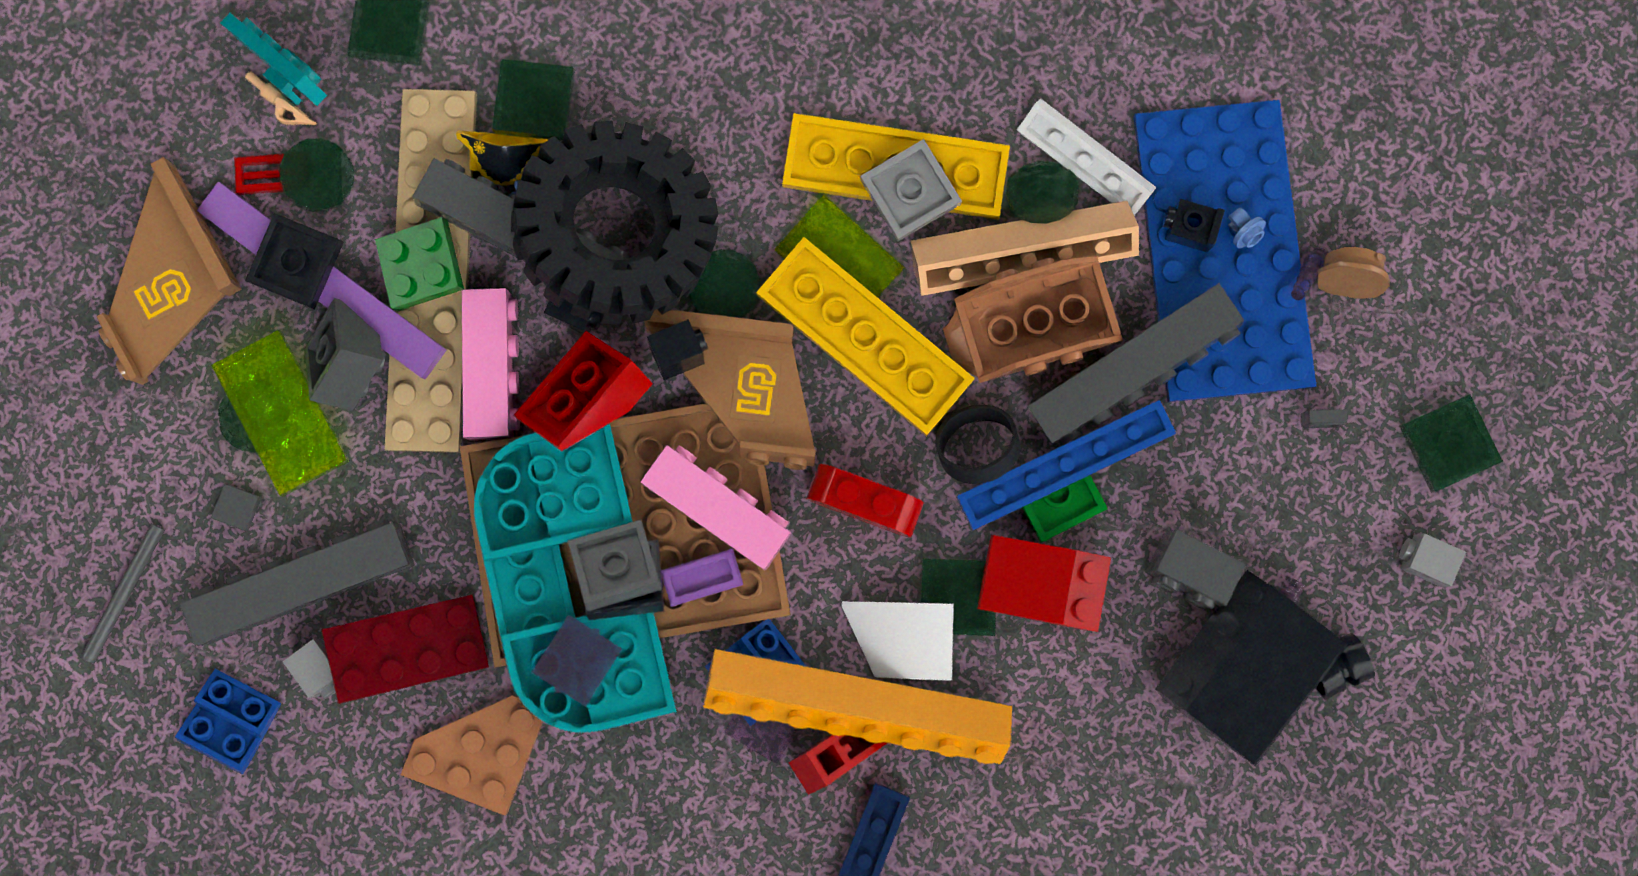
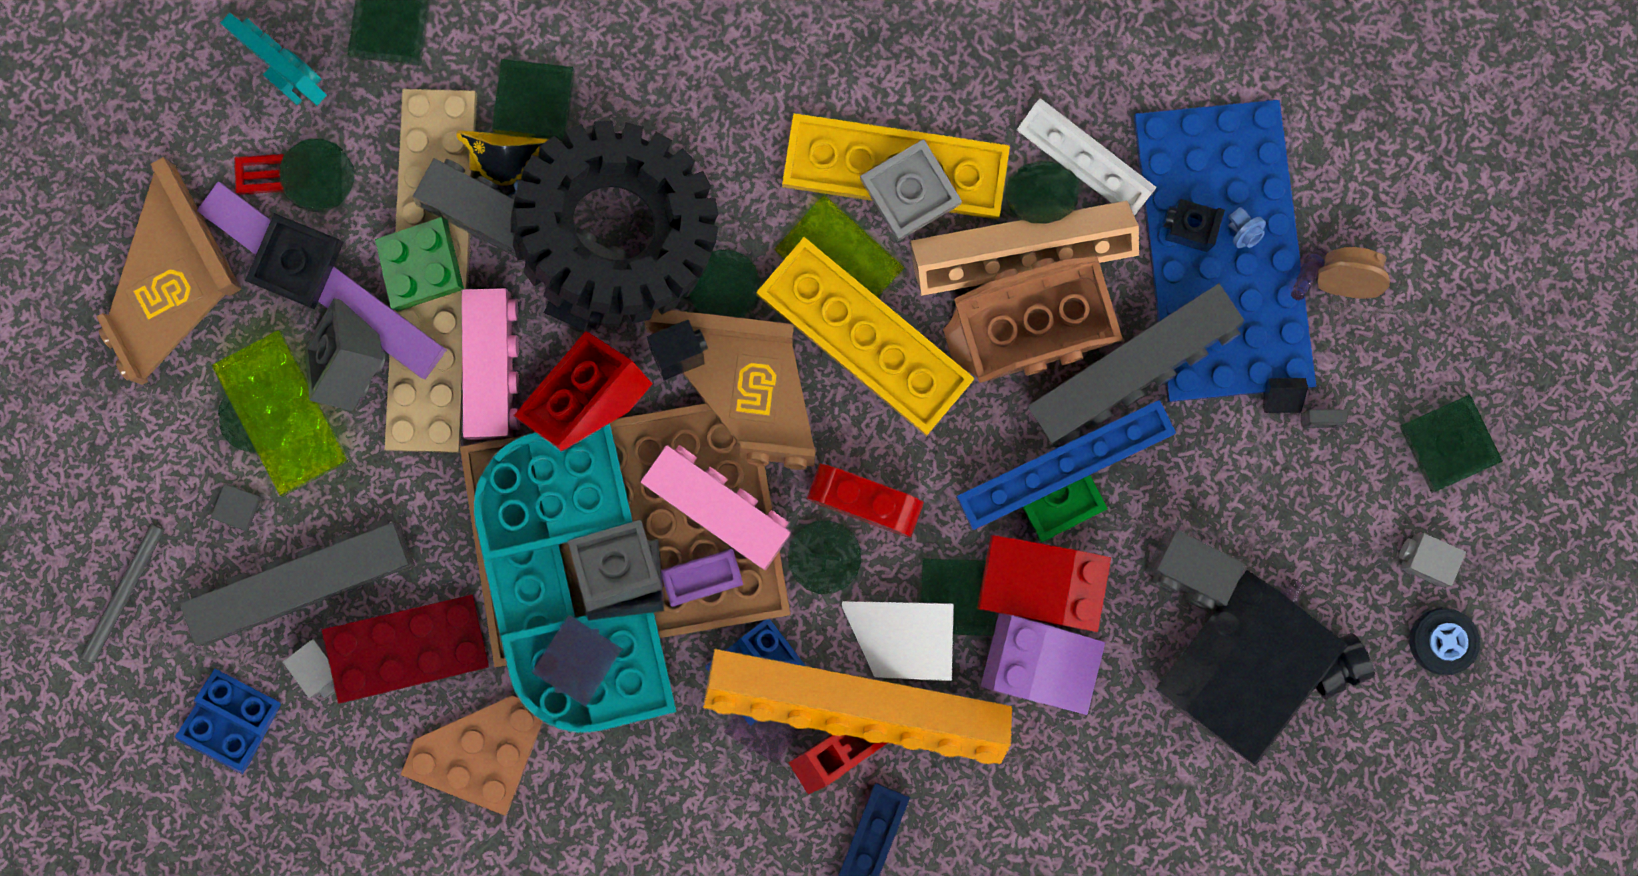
(281, 103): light nougat hand -> none
(824, 557): none -> clear green tile
(984, 473): black tyre -> none
(1042, 664): none -> medium lavender slope
(1285, 395): none -> black tile
(1457, 637): none -> black wheel

